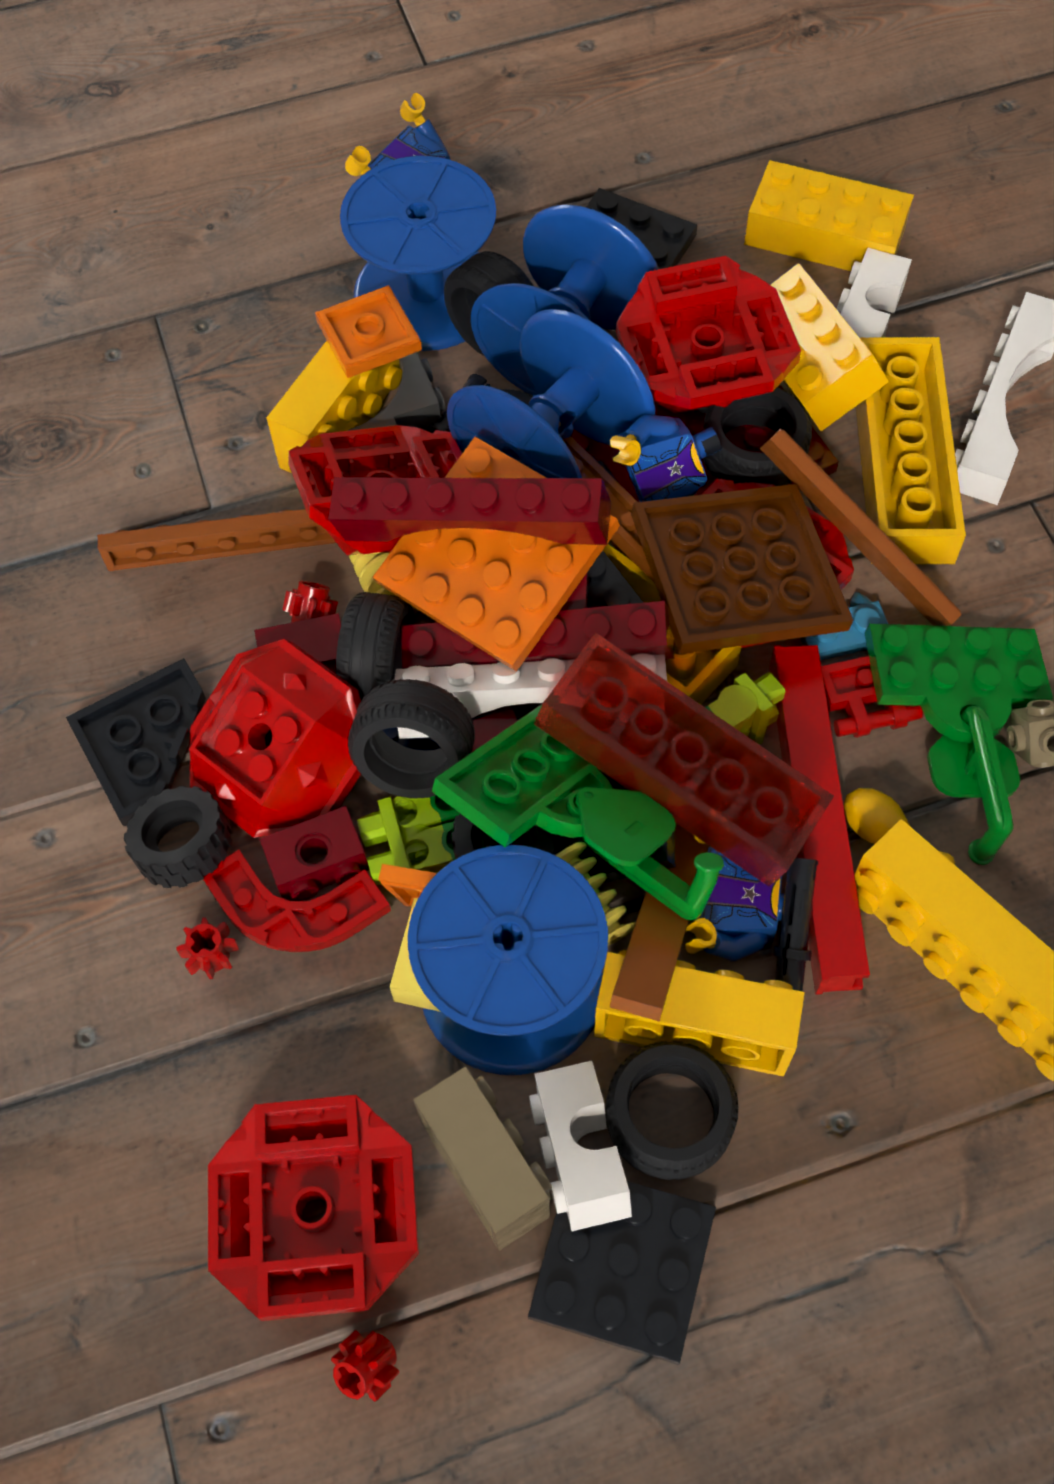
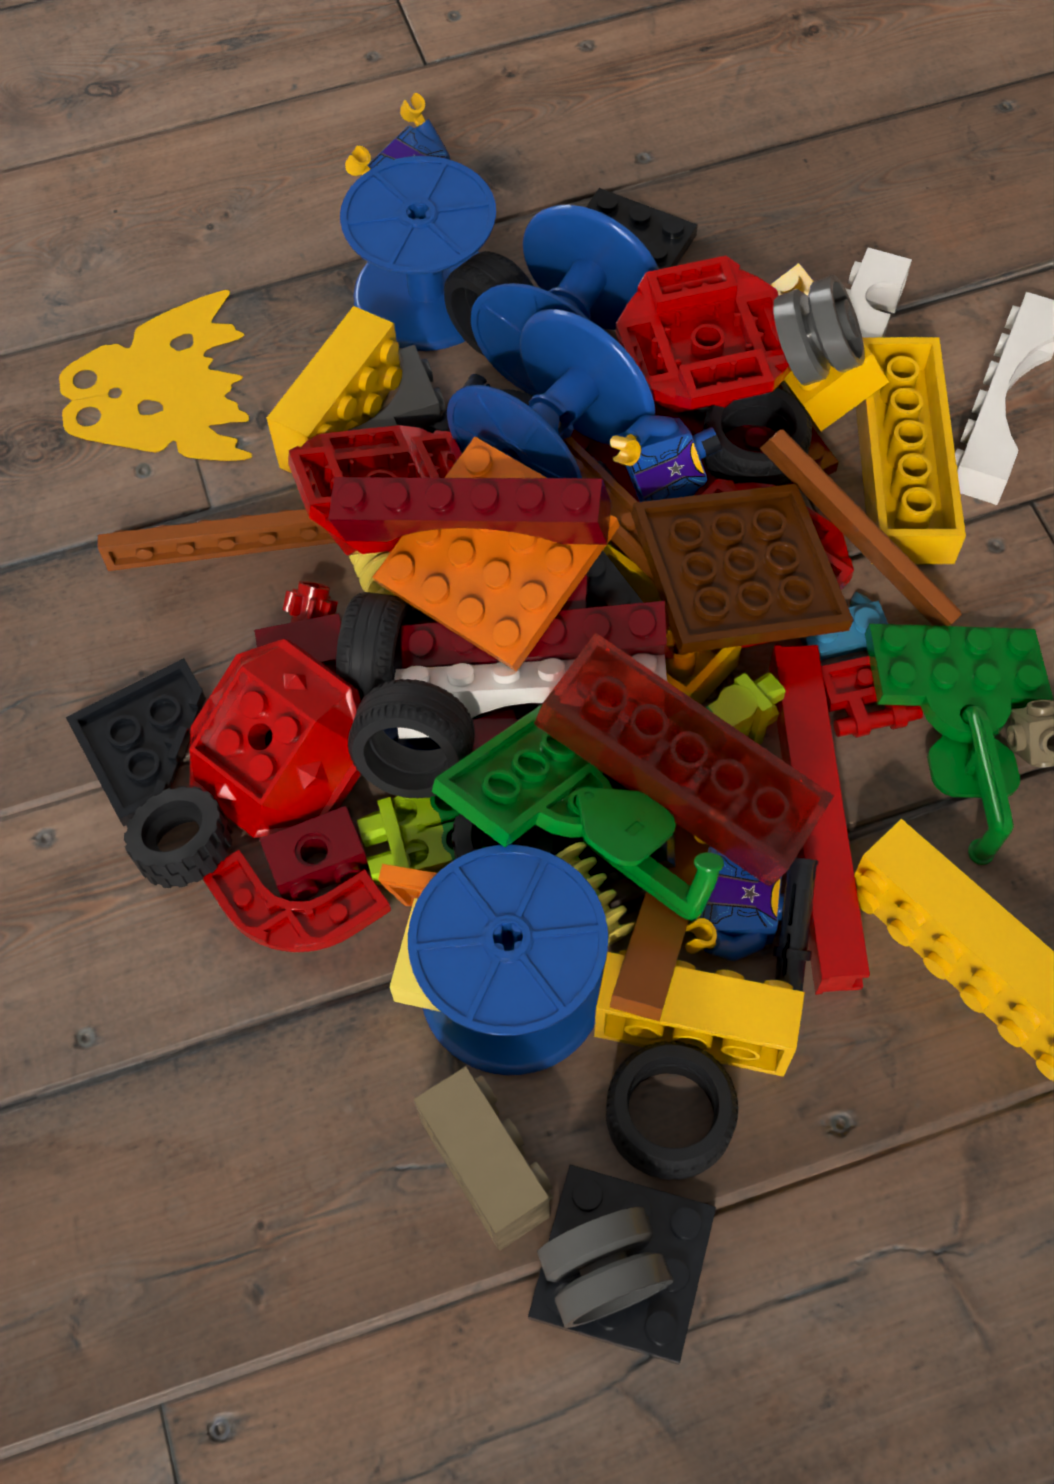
(156, 372): none -> yellow piece
(203, 959): red gear -> none
(279, 1164): red piece -> none
(364, 1365): red gear -> none
(368, 331): orange tile -> none
(589, 1181): white arch -> none
(604, 1266): none -> dark grey wheel
(819, 330): none -> dark grey wheel
(824, 216): yellow brick -> none
(874, 814): yellow piece -> none

